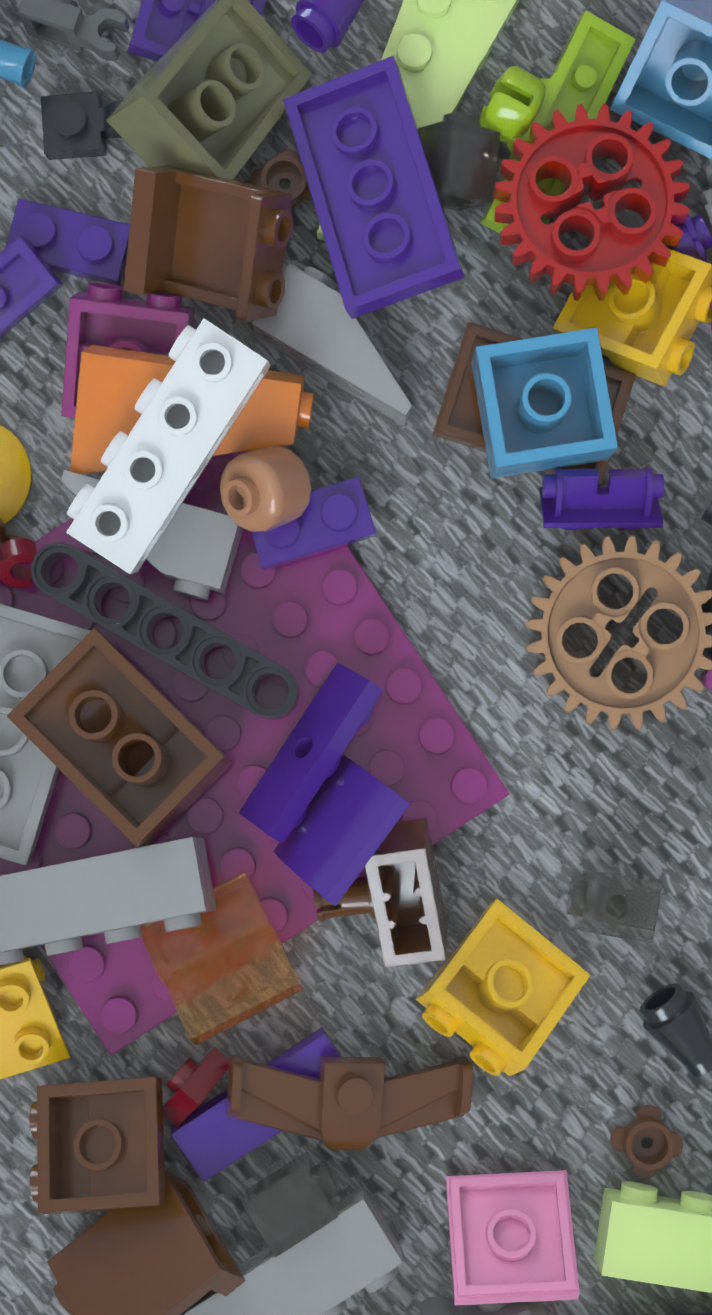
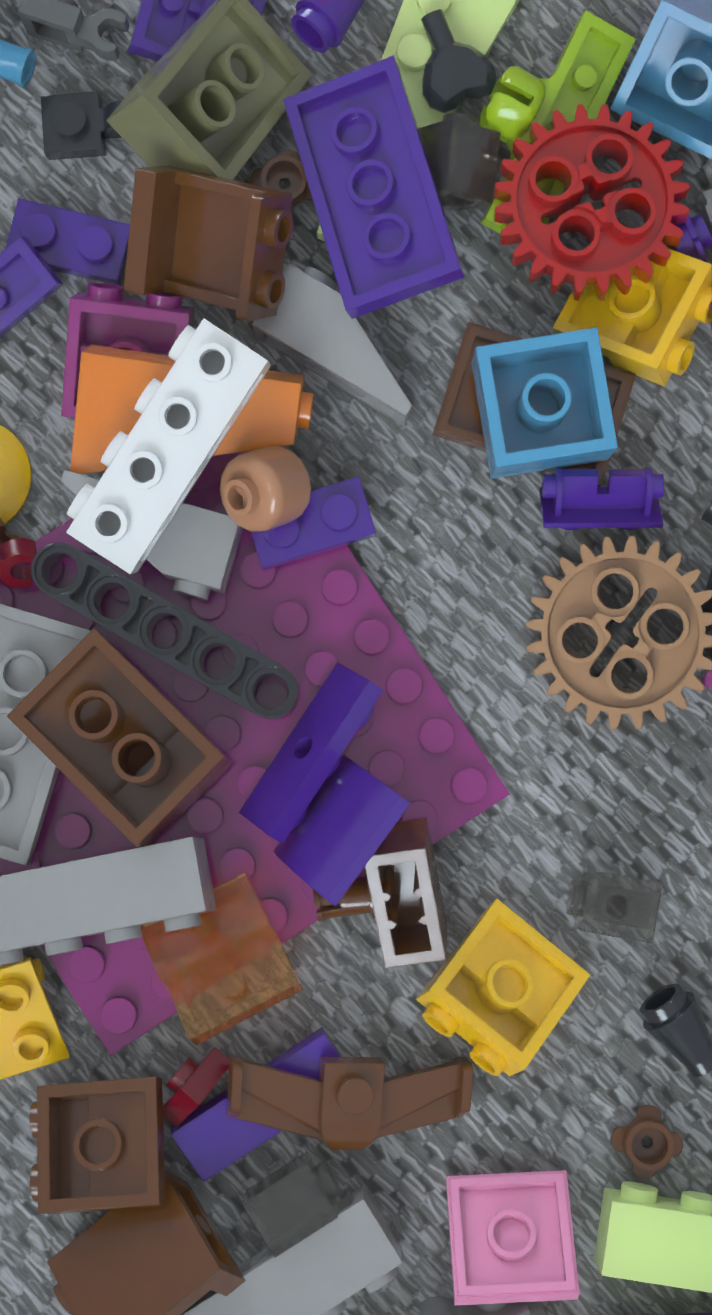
(453, 68): none -> black rock

